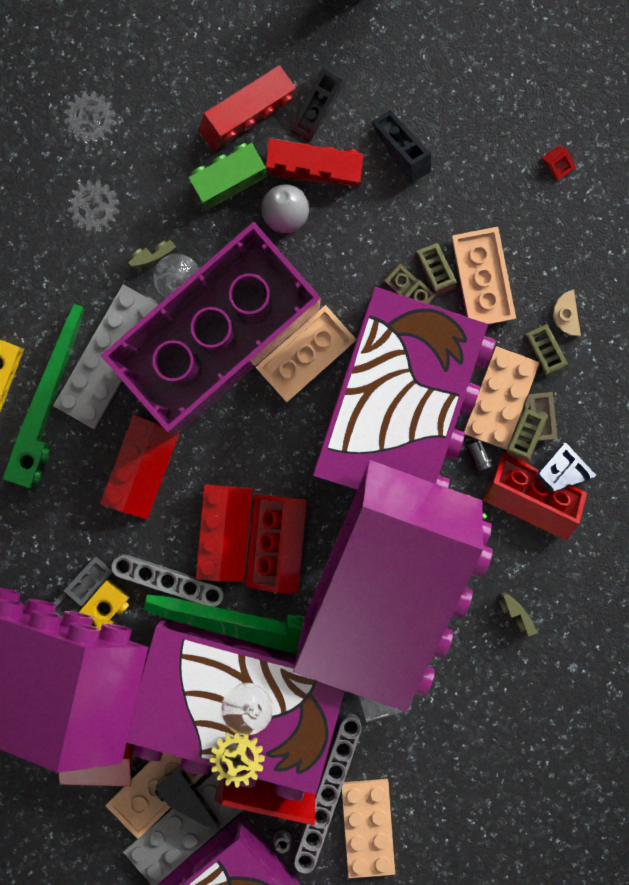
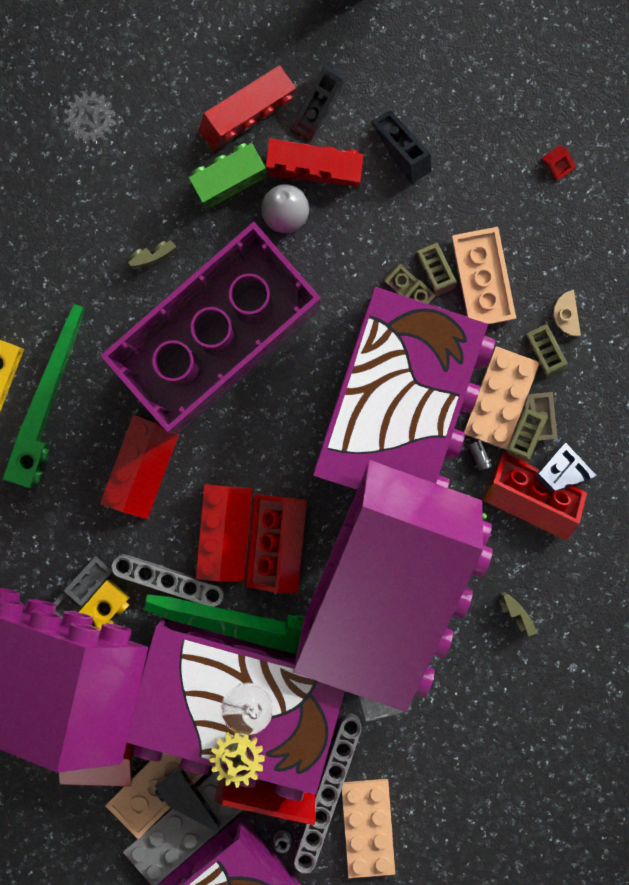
(92, 216): clear gear -> none
(93, 380): light grey plate -> none
(173, 272): clear piece -> none
(306, 353): light nougat plate -> none

